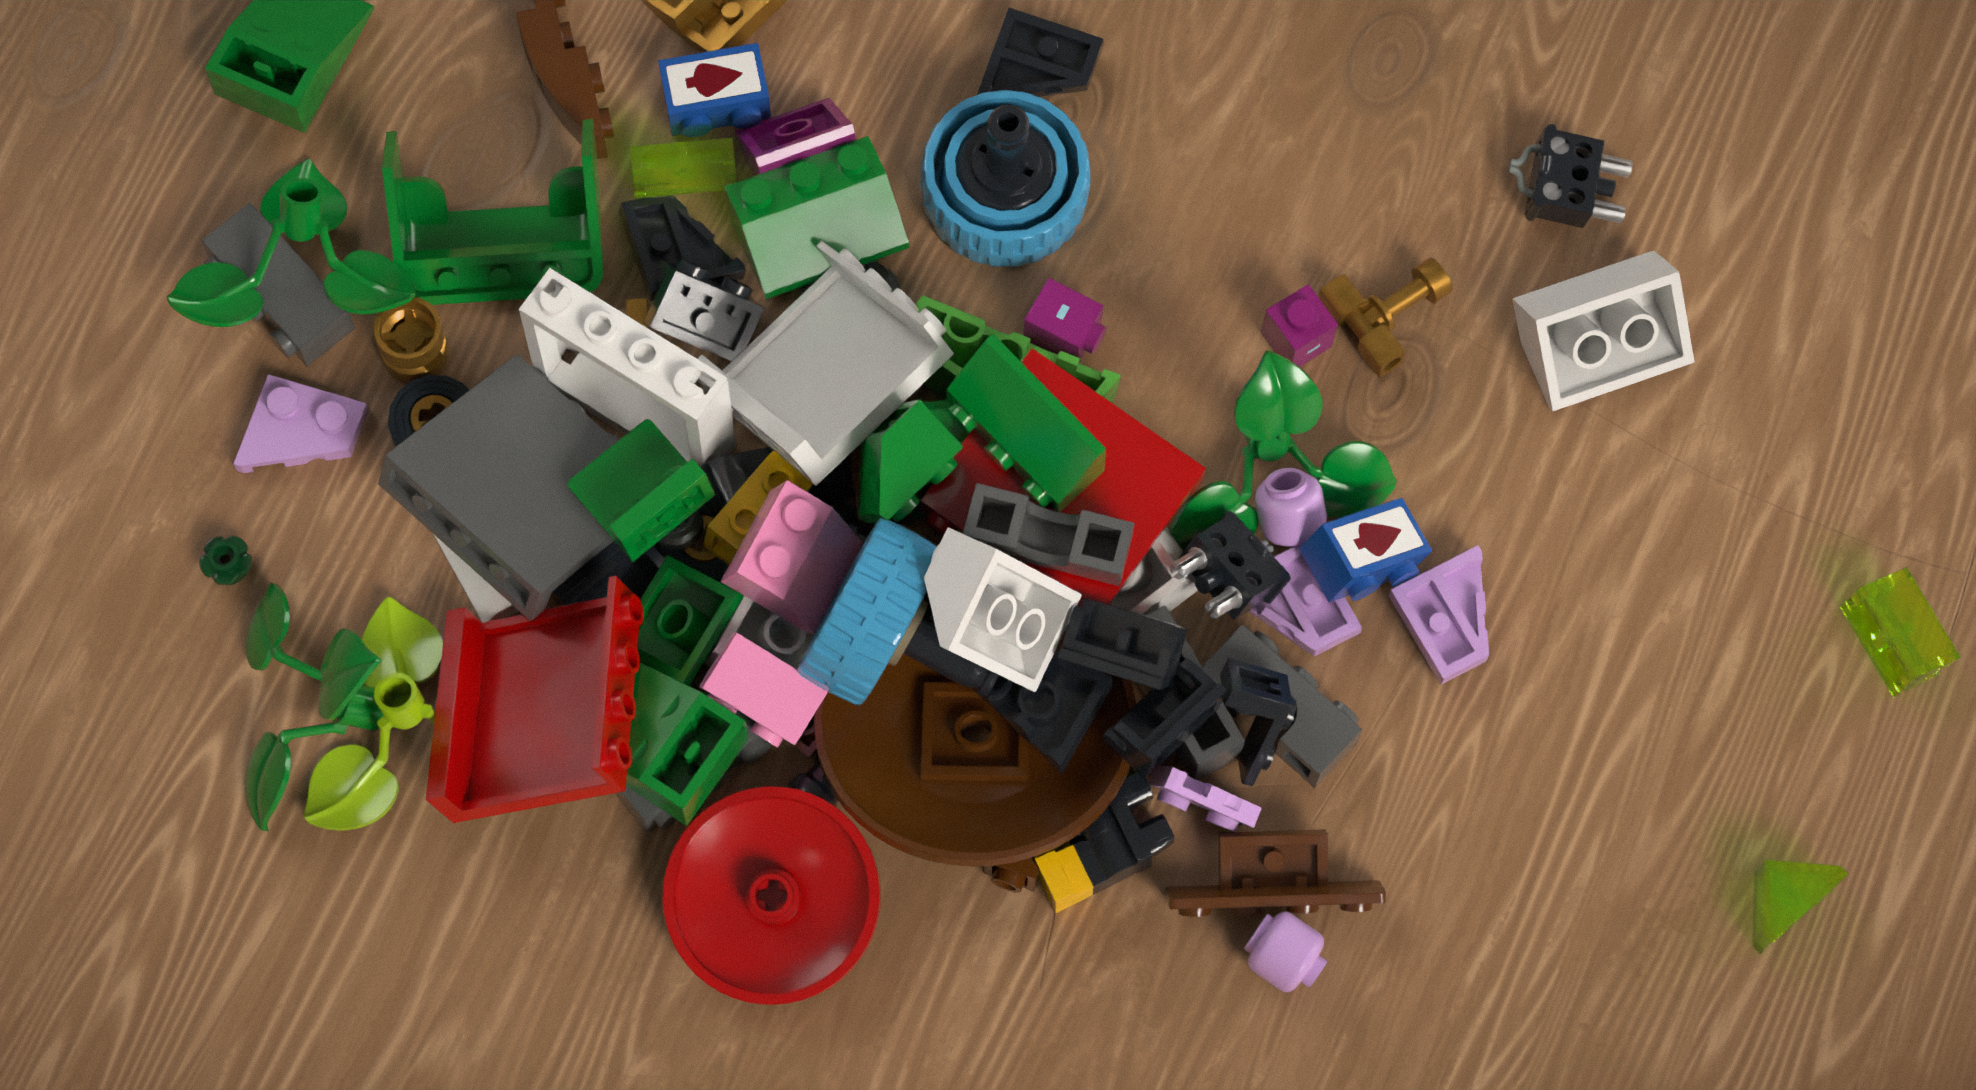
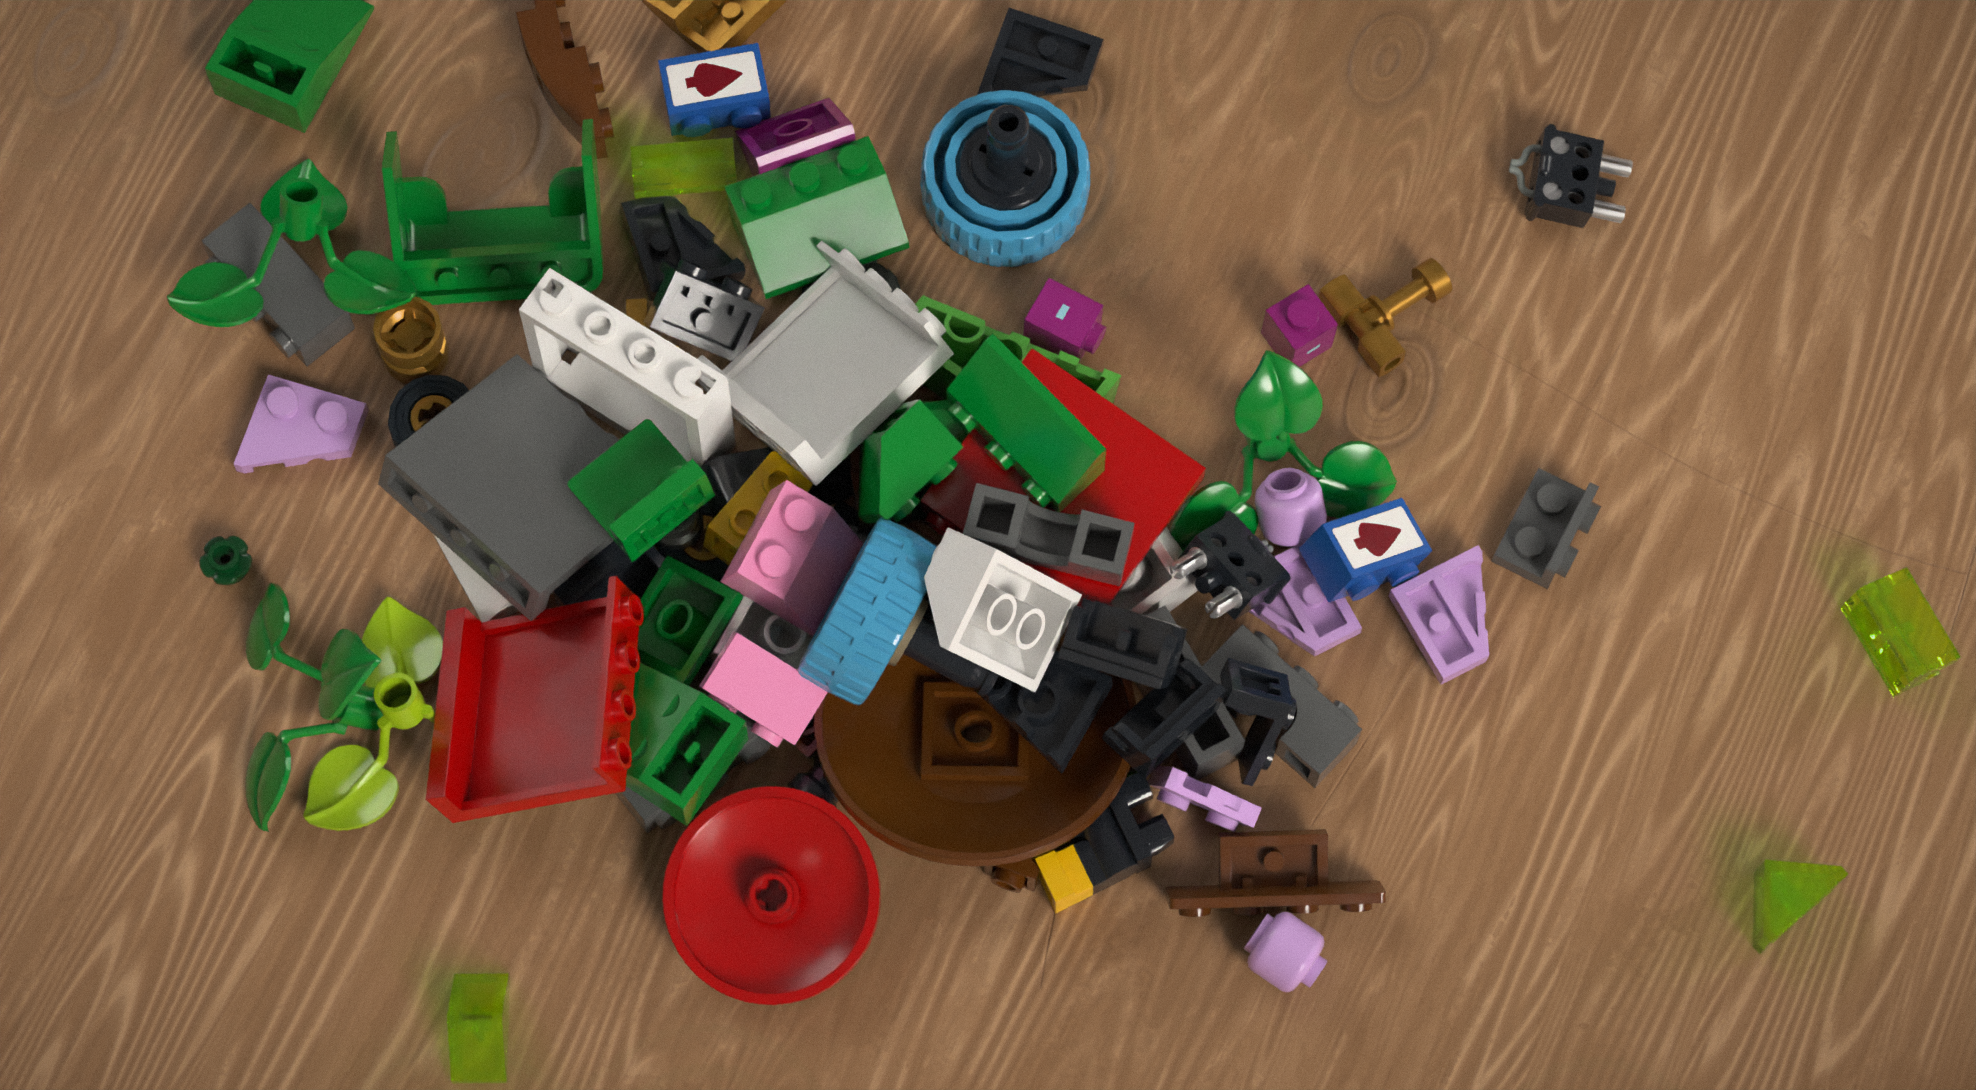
(478, 1028): none -> clear neon green slope
(1544, 527): none -> dark grey bracket
(1605, 329): white slope -> none

